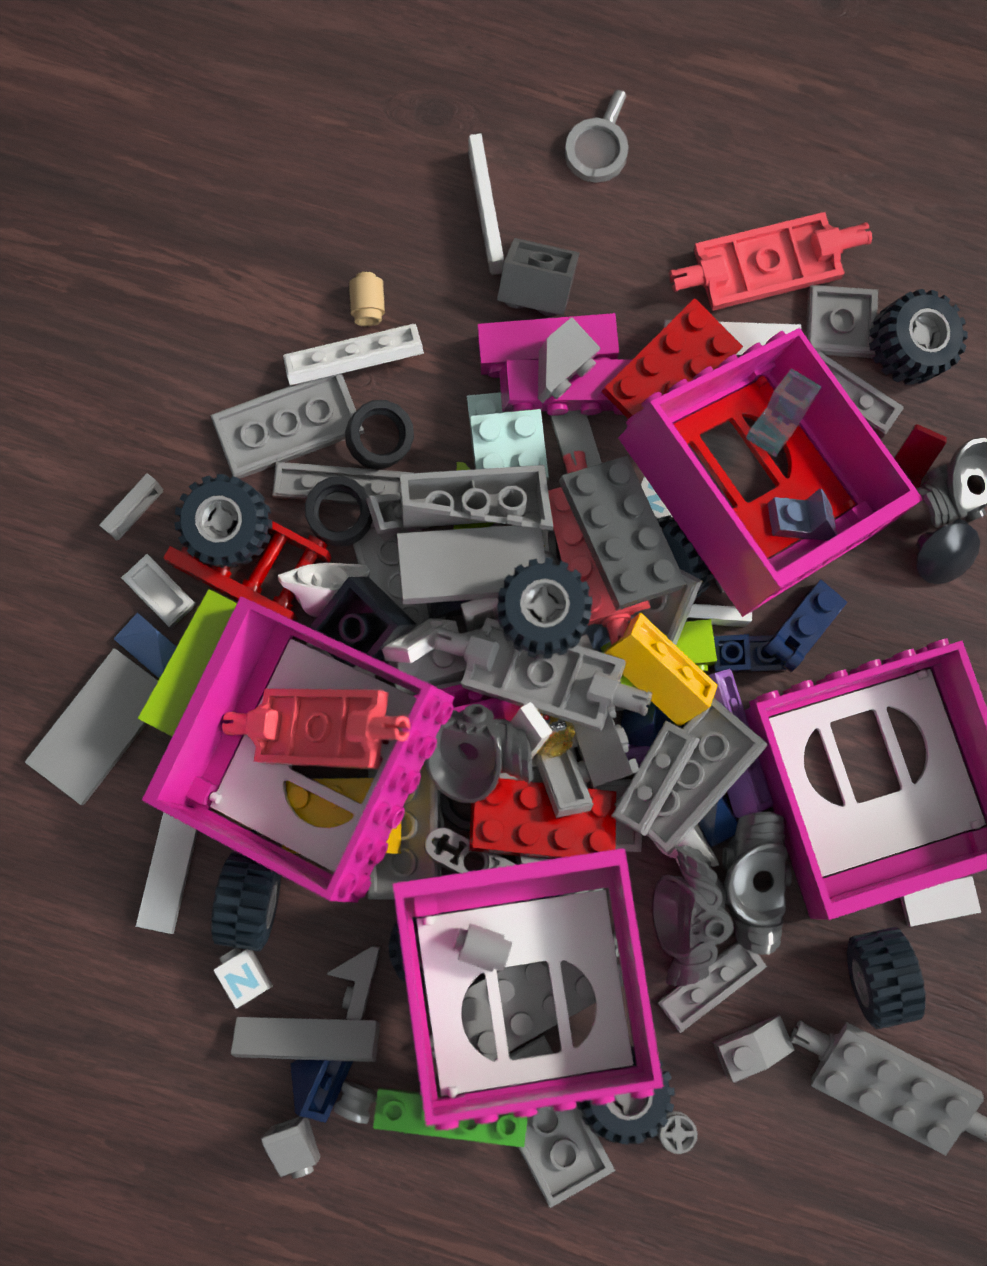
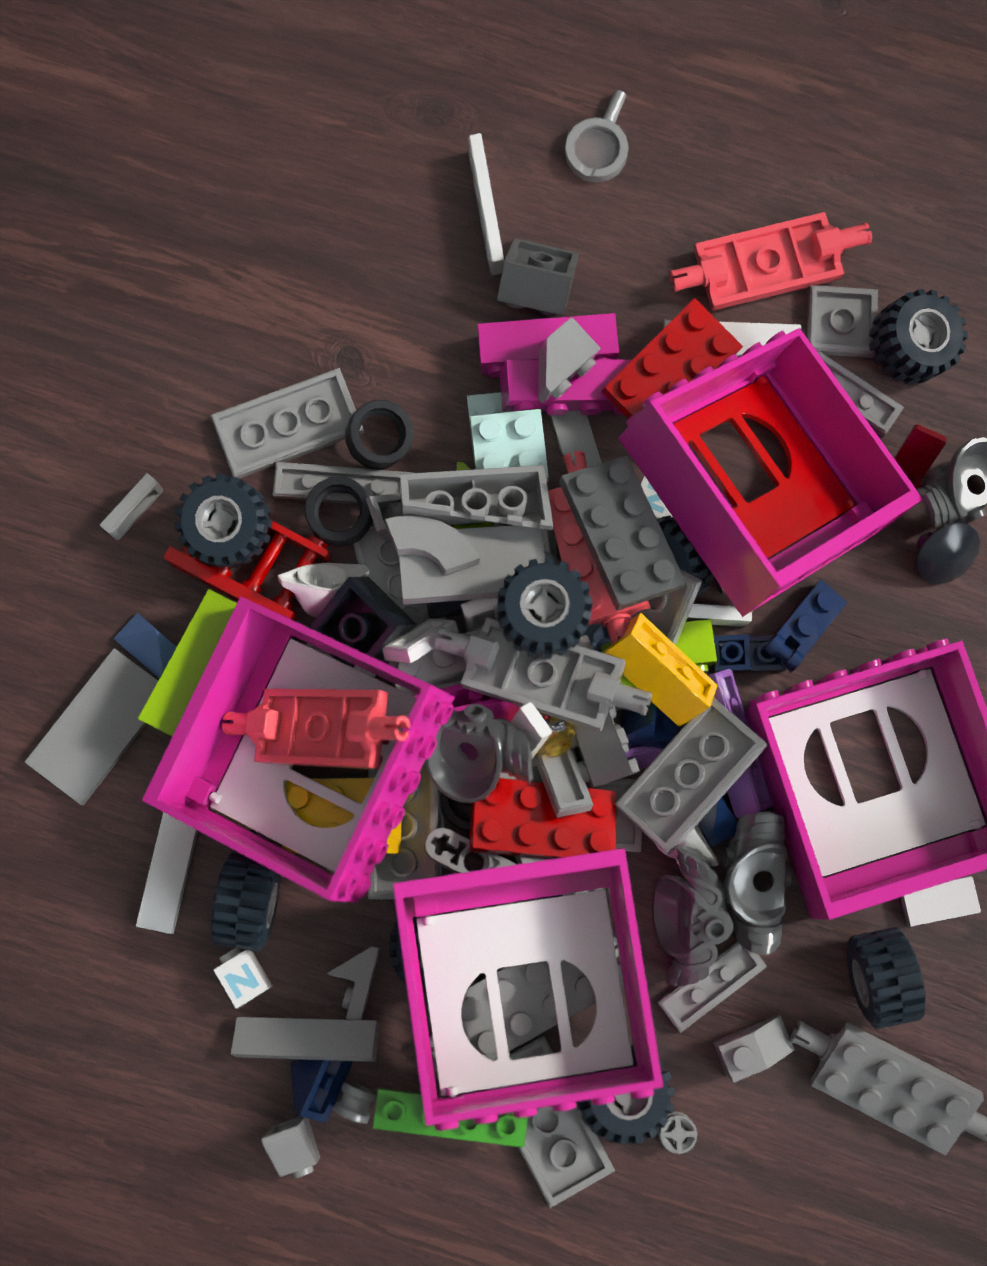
(158, 591): white tile -> none
(353, 354): white tile -> none
(366, 299): tan brick -> none
(432, 540): none -> light grey tile
(482, 948): light grey brick -> none
(656, 778): light grey tile -> none
(783, 412): clear light blue slope -> none
(803, 518): sand blue slope -> none

